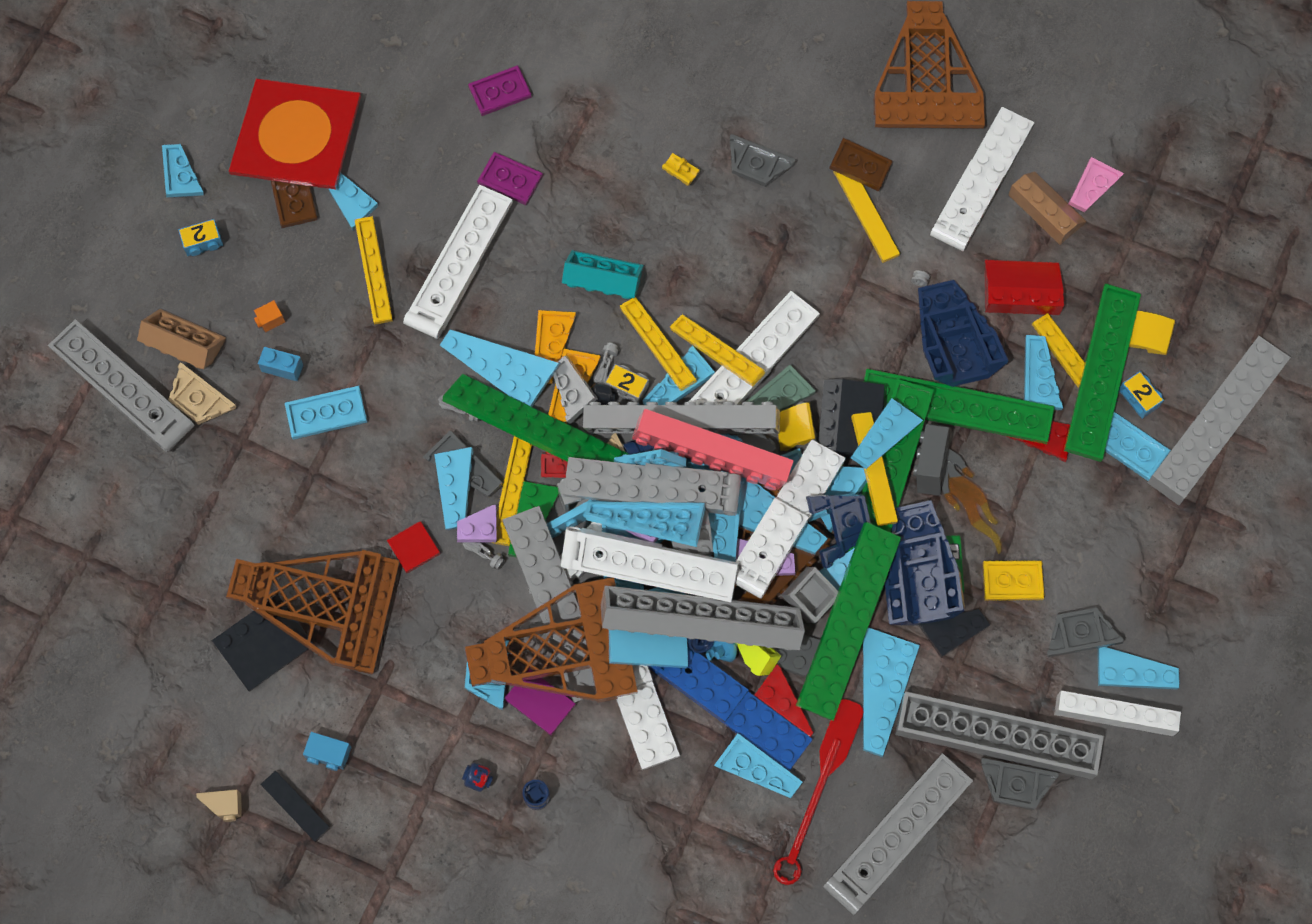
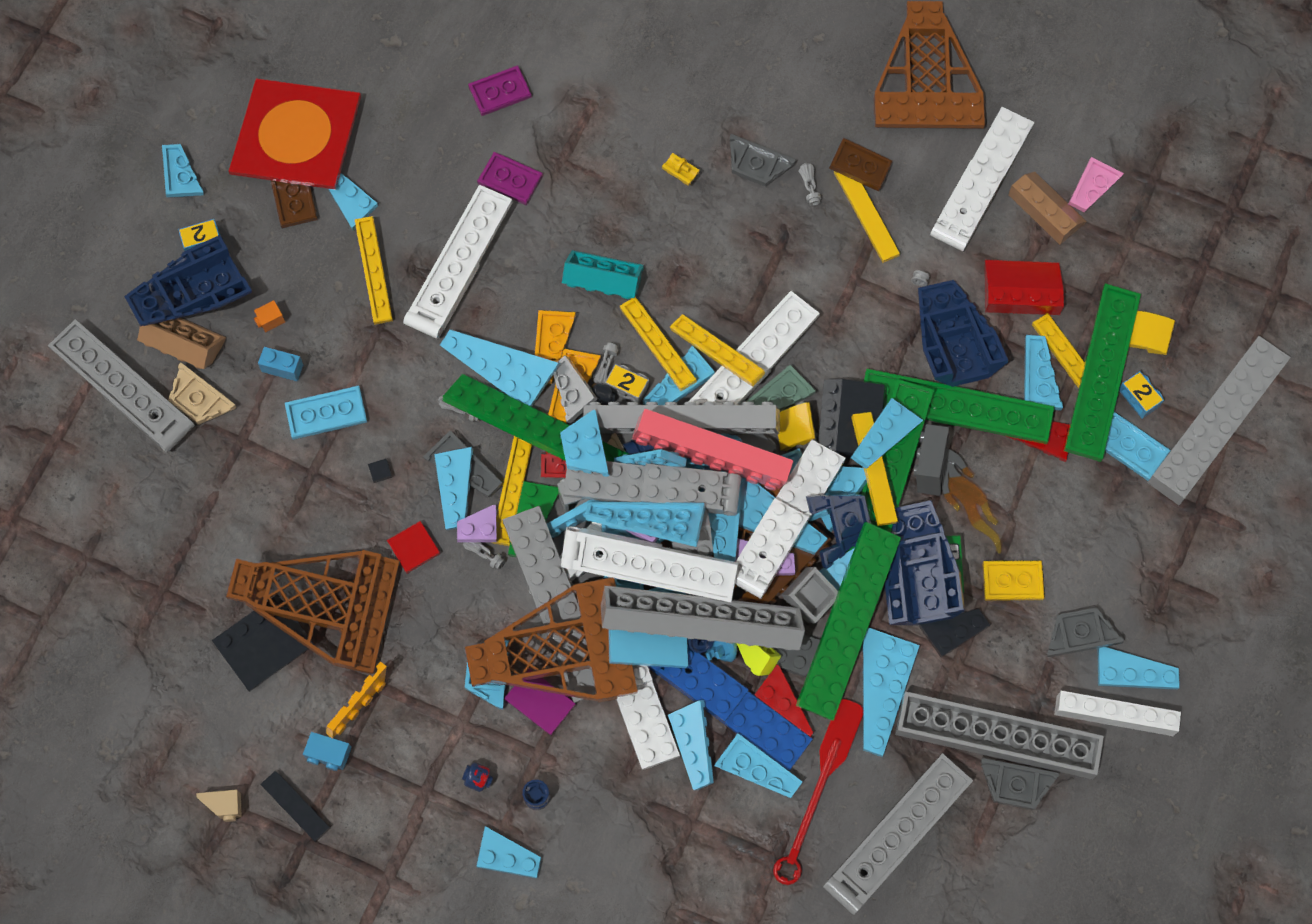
(192, 284): none -> dark blue wedge
(357, 701): none -> light orange wing
(380, 470): none -> black tile
(506, 856): none -> medium azure wing
(584, 446): none -> medium azure wing
(693, 744): none -> medium azure wing
(807, 173): none -> light grey piece

